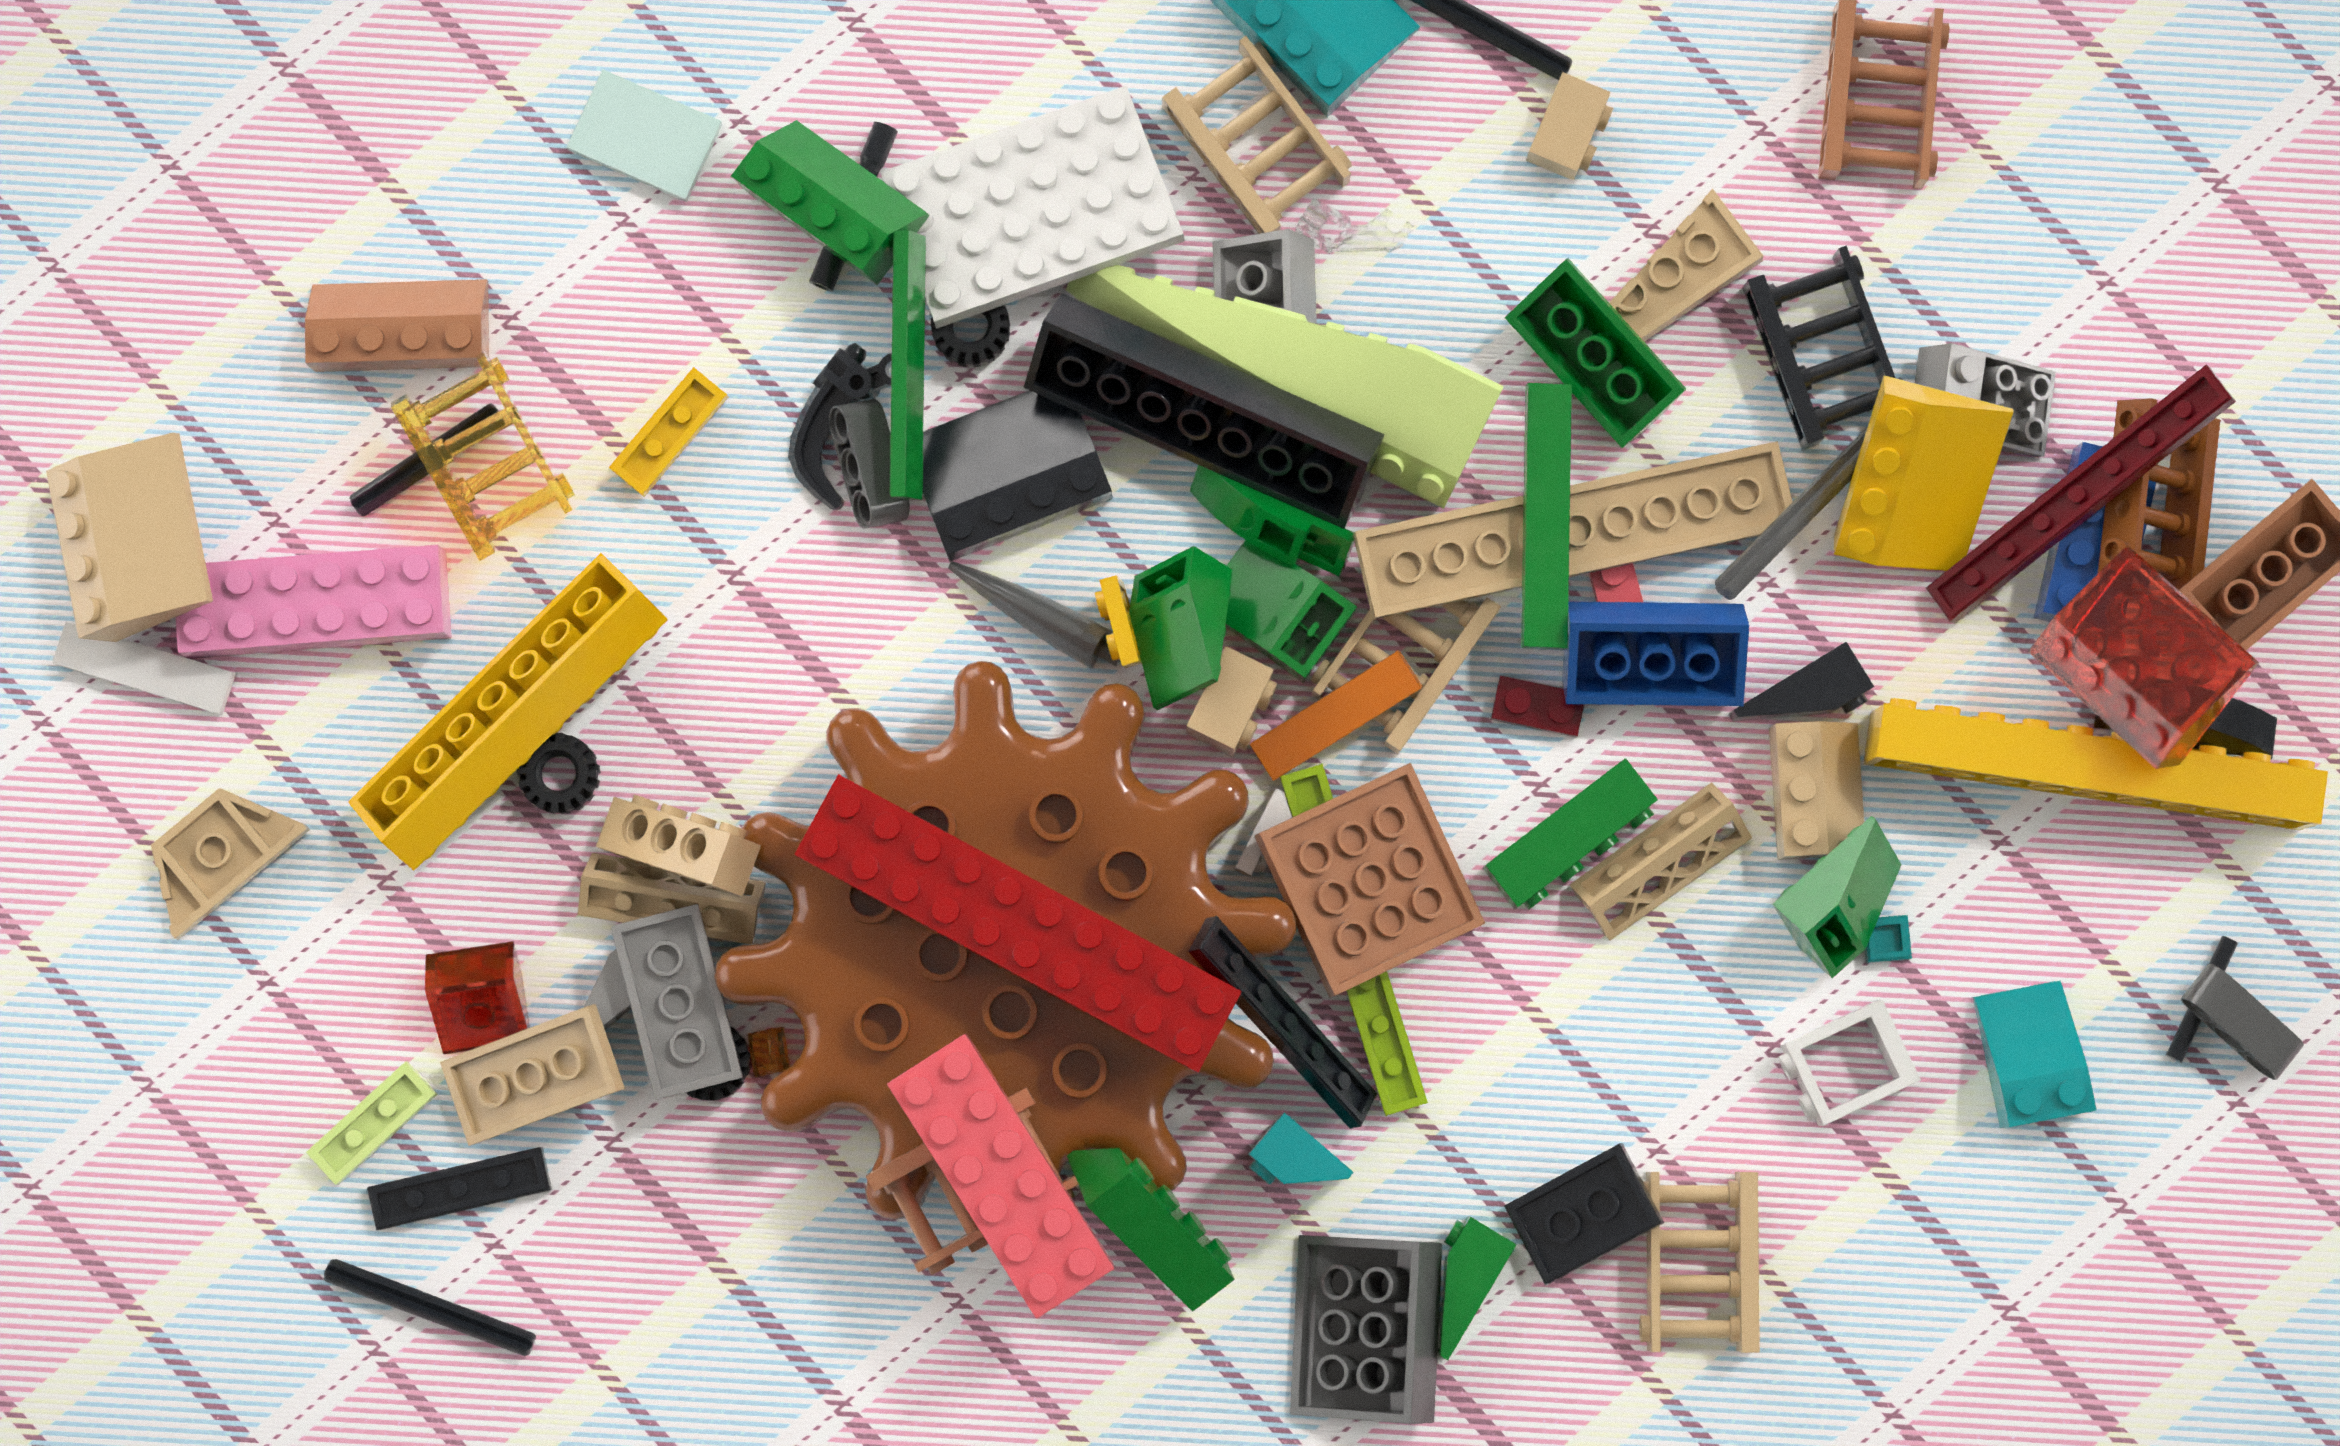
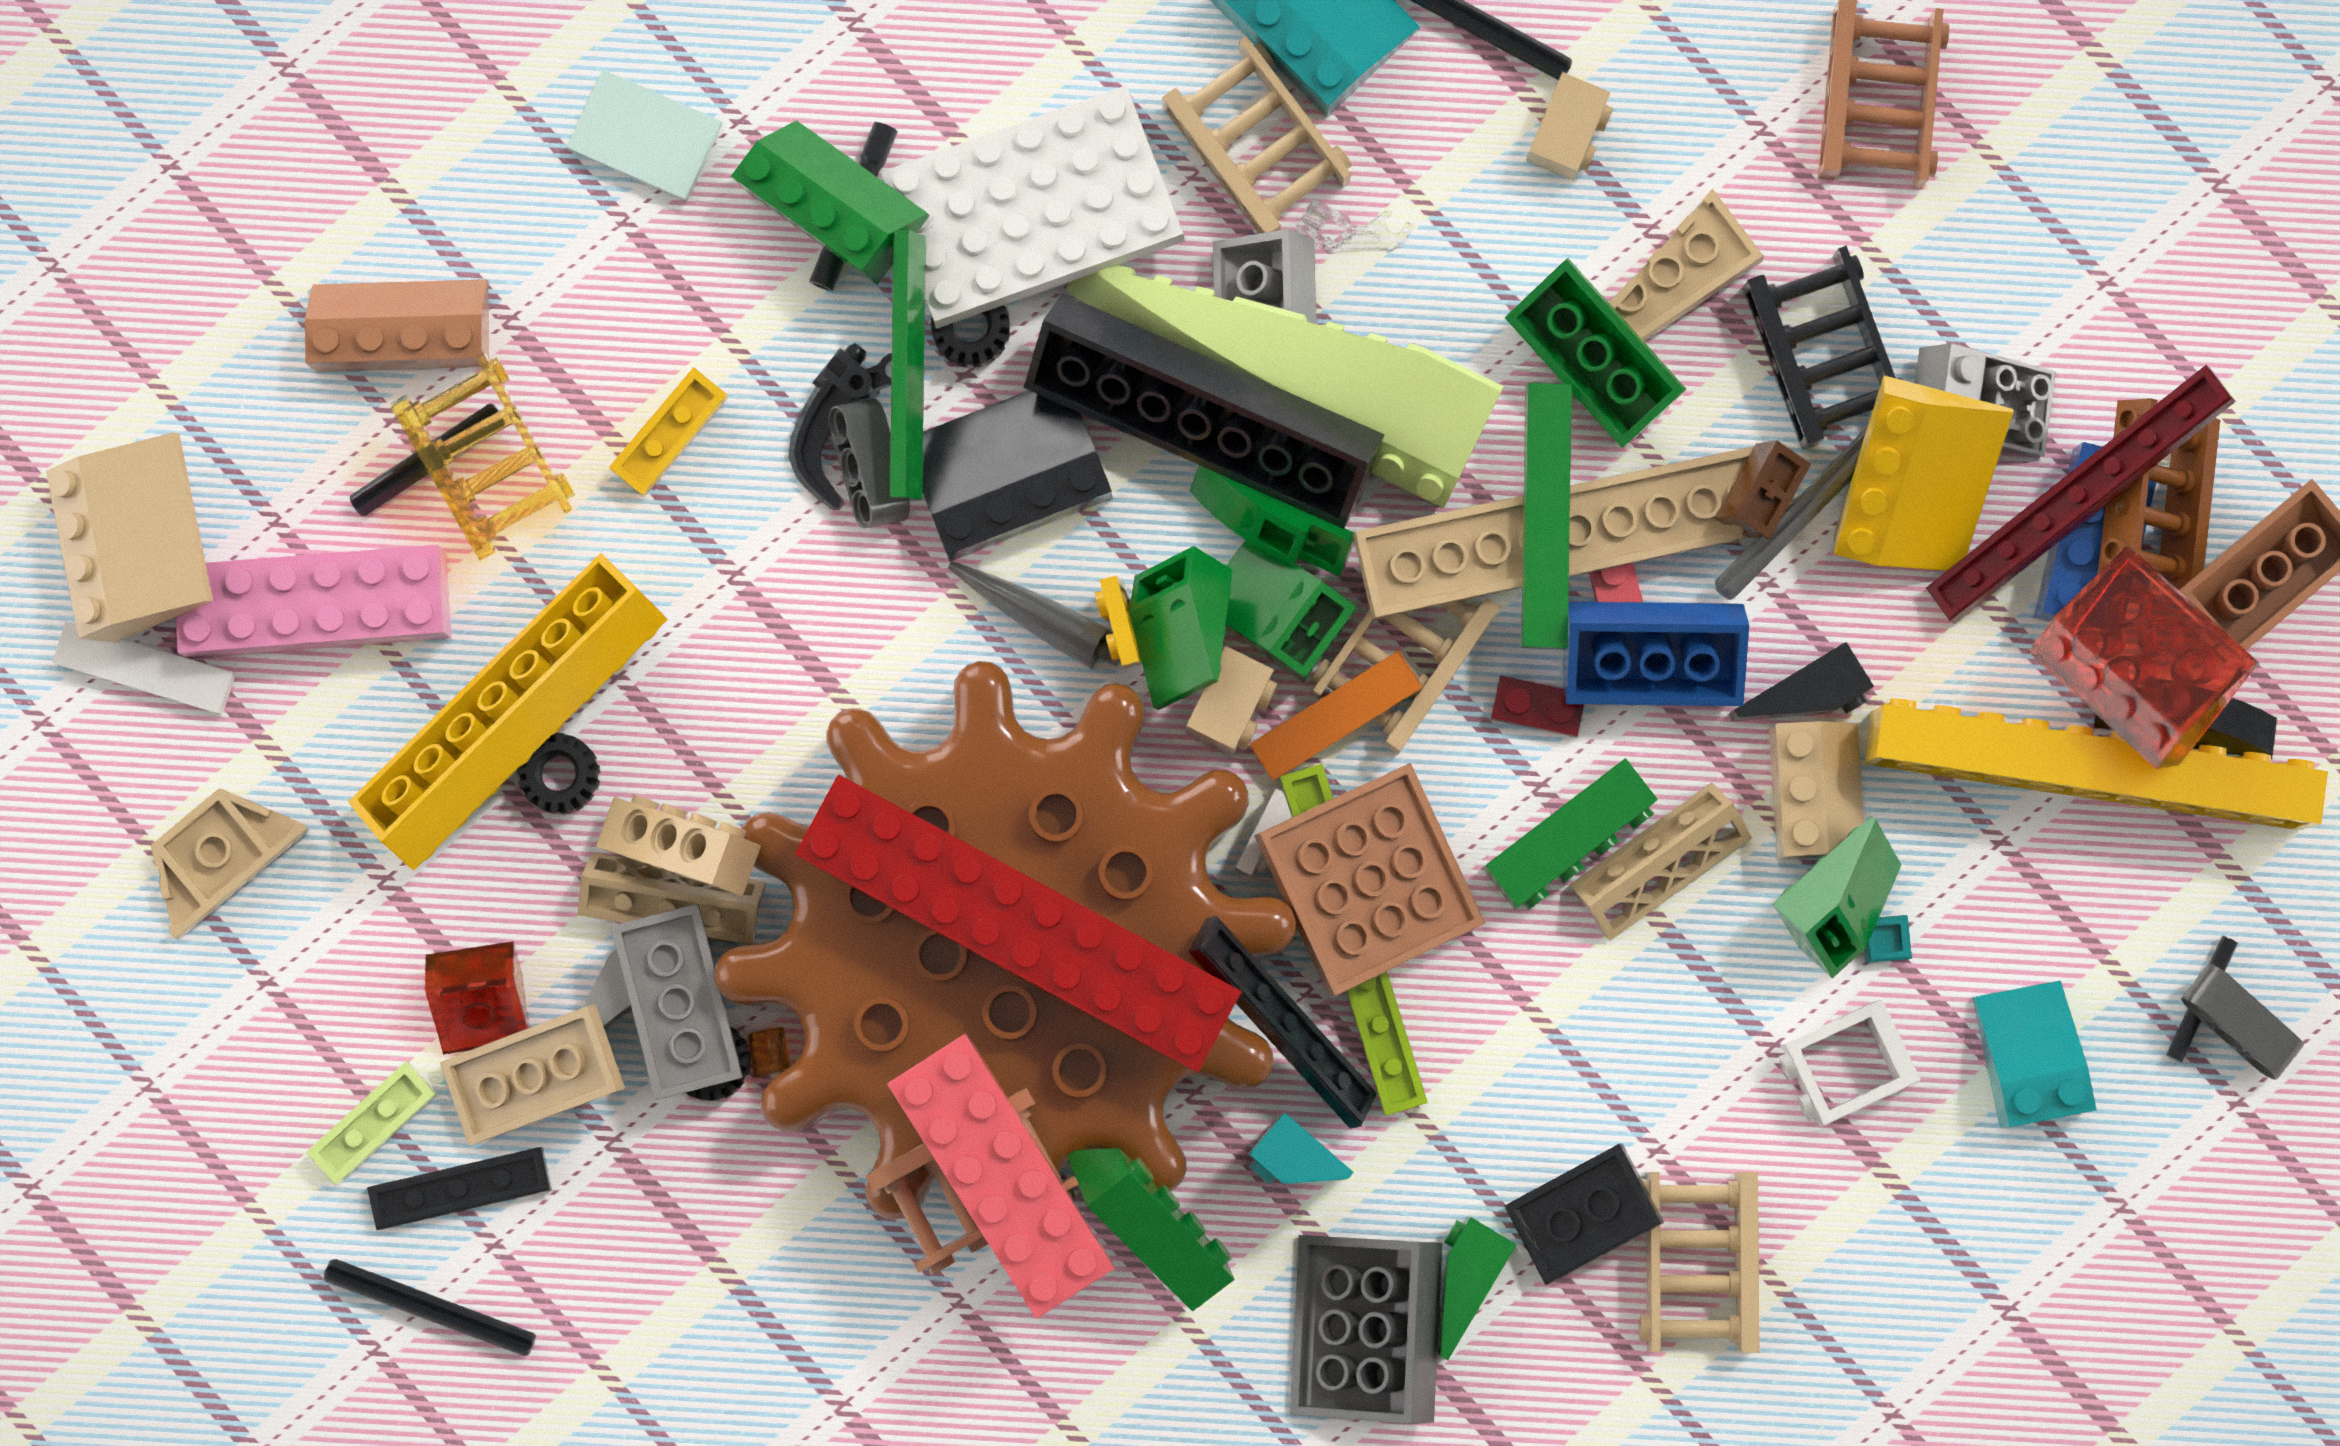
(1763, 489): none -> reddish brown hinge

